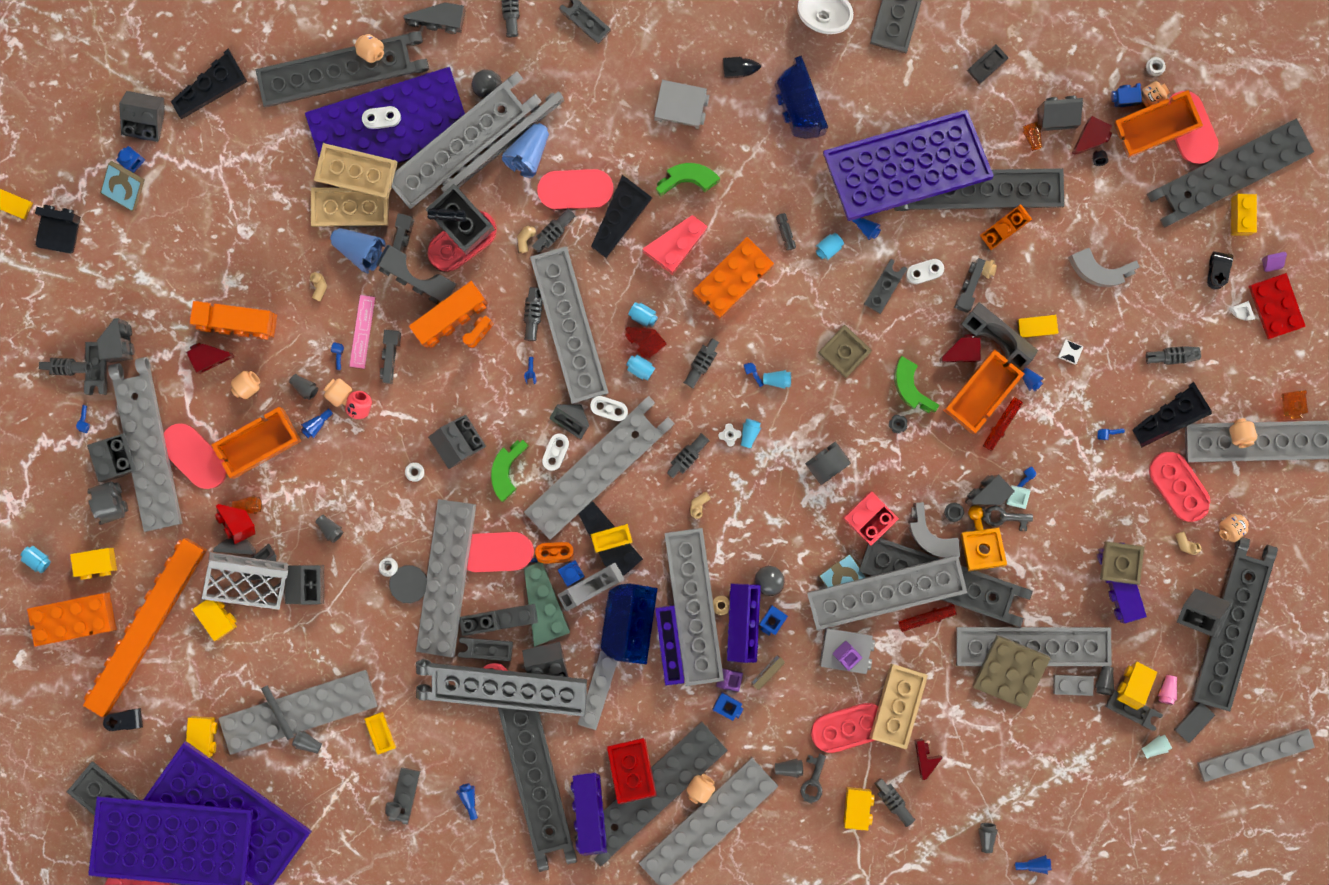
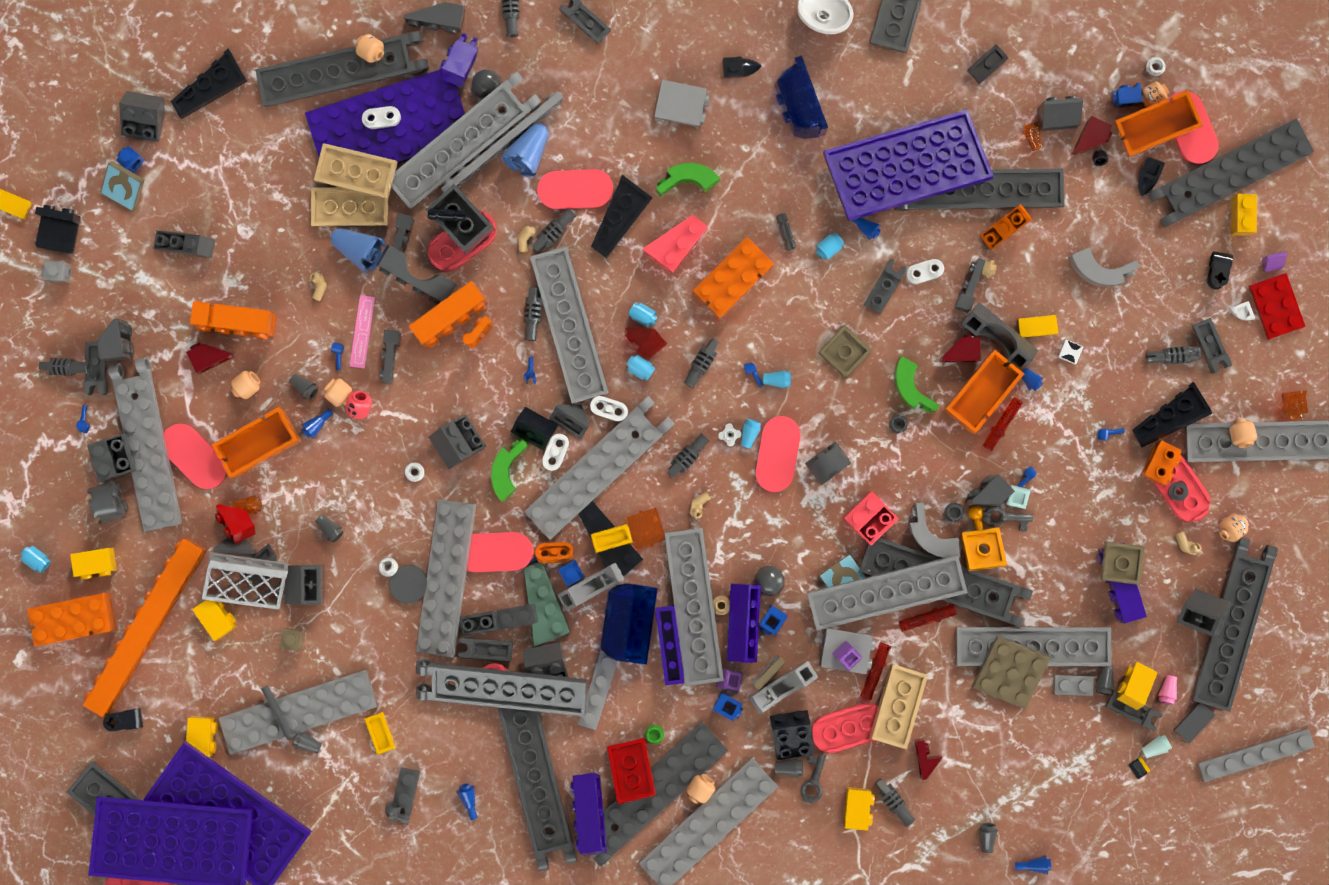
(56, 272): none -> light grey brick
(184, 244): none -> dark grey slope
(292, 639): none -> dark tan brick
(459, 61): none -> dark purple hinge
(534, 428): none -> black panel
(646, 528): none -> clear orange piece
(654, 734): none -> bright green plate
(777, 454): none -> coral tile
(783, 686): none -> light grey arch
(792, 734): none -> black bracket
(875, 672): none -> clear red pin
(1139, 767): none -> black sticker
(1149, 174): none -> black plate
(1161, 463): none -> orange brick
(1172, 491): none -> dark grey plate
(1211, 345): none -> dark grey plate

